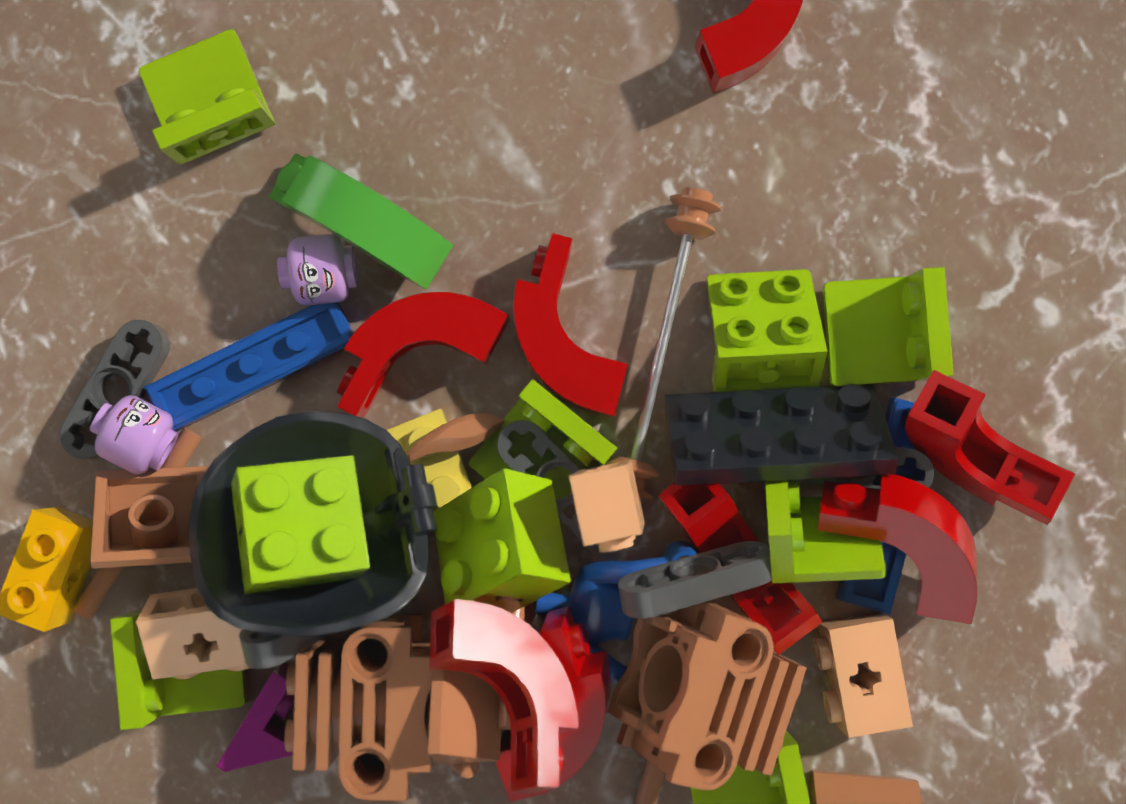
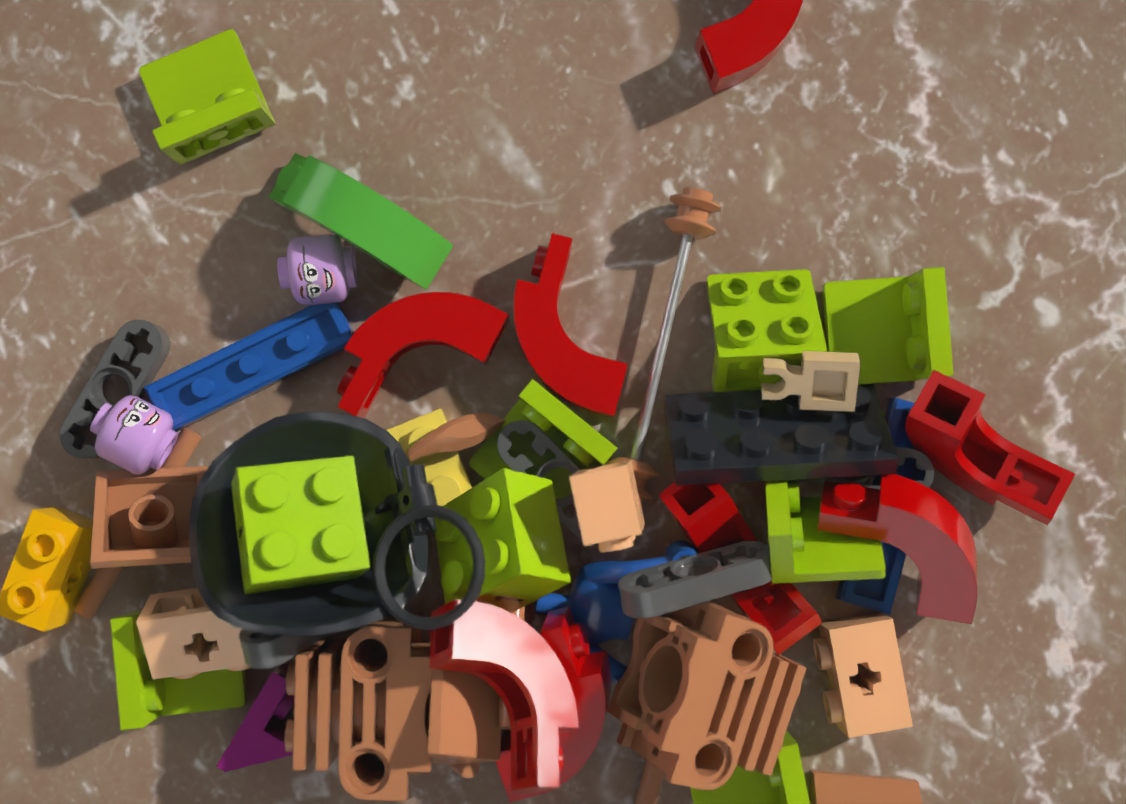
(478, 574): none -> black tyre
(821, 382): none -> tan plate

